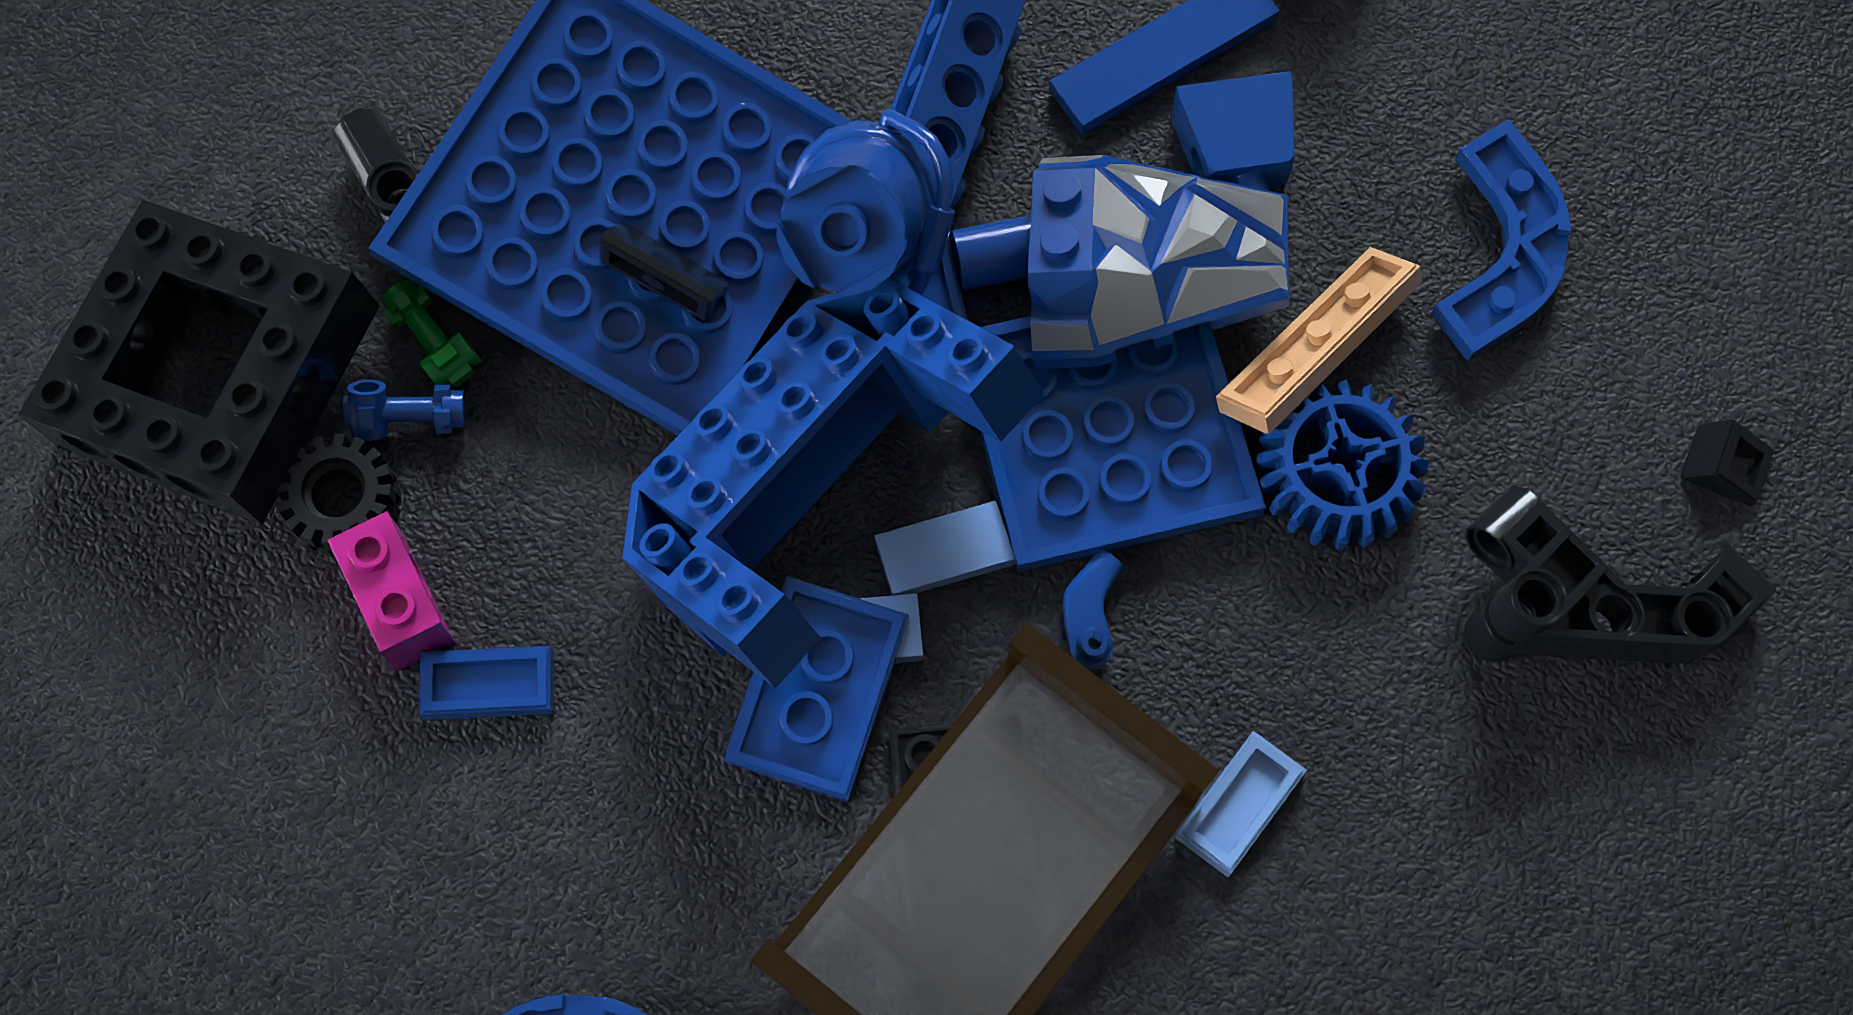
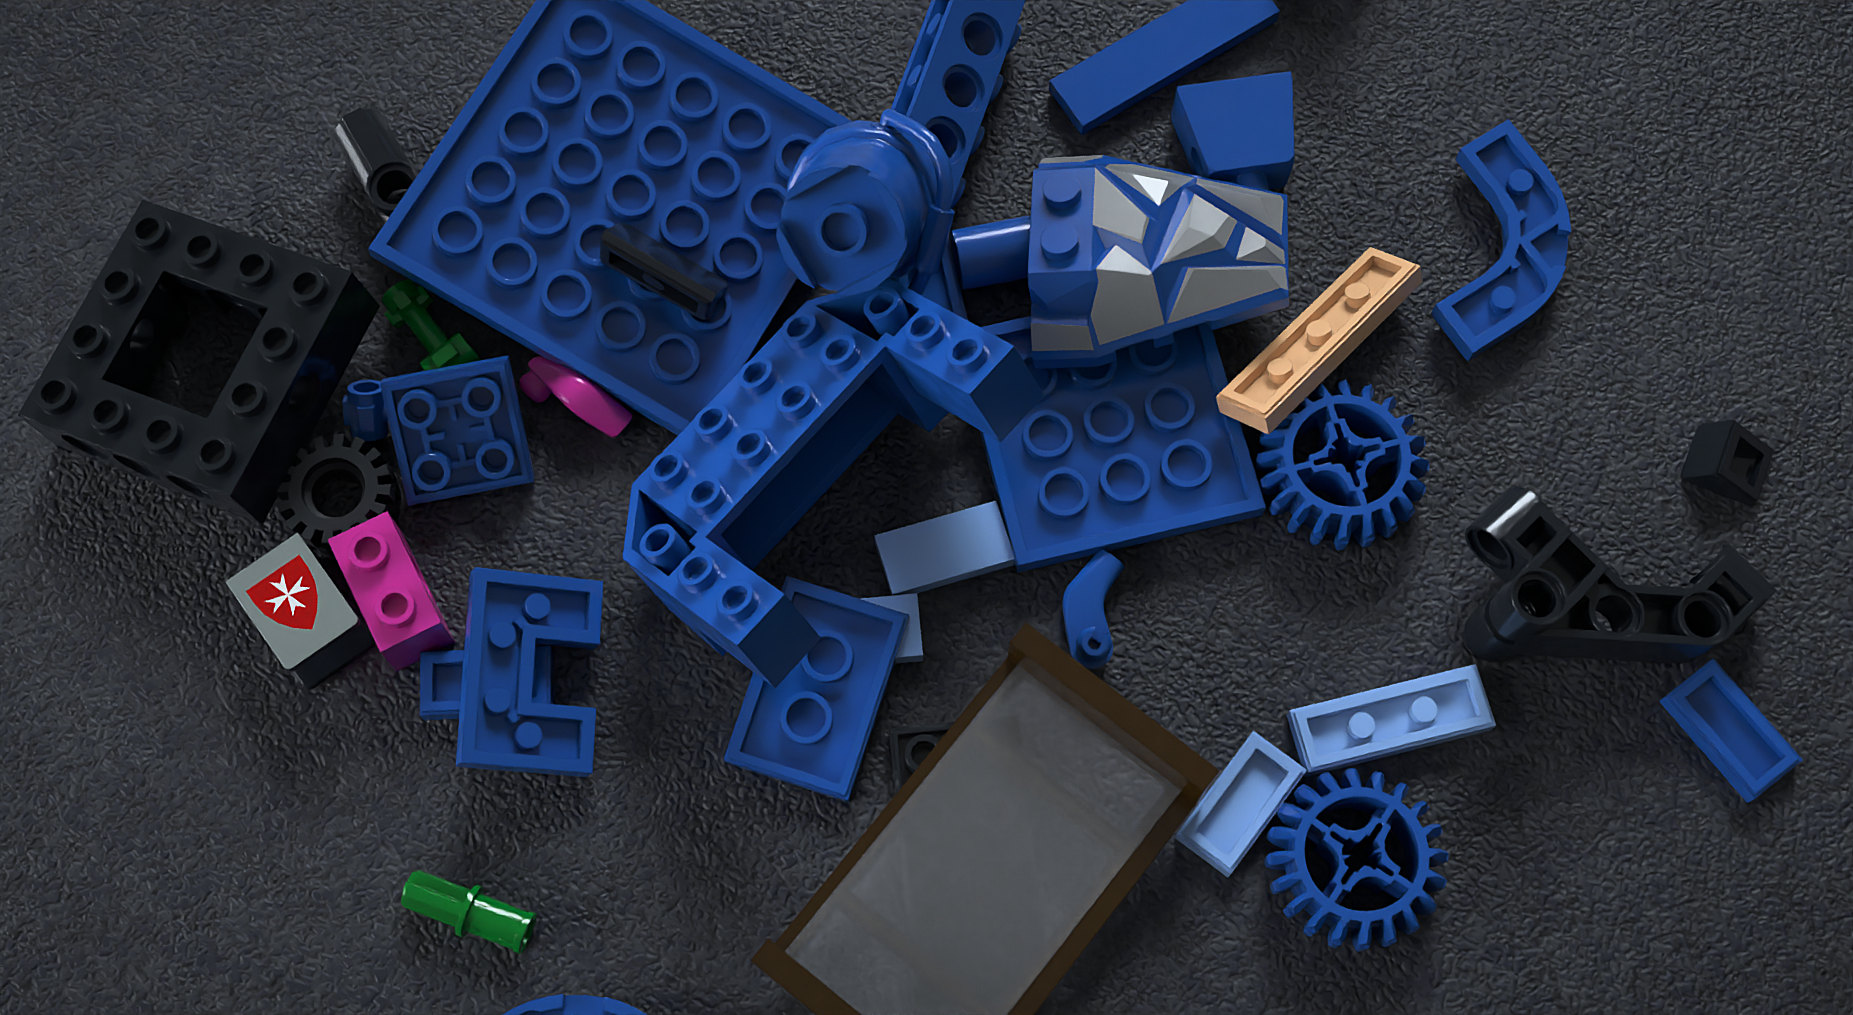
(301, 612): none -> piece
(457, 430): none -> blue tile
(468, 910): none -> green axle
(497, 715): none -> blue plate
(576, 393): none -> dark pink arm
(1383, 873): none -> blue gear
(1390, 720): none -> light blue tile
(1730, 731): none -> blue tile

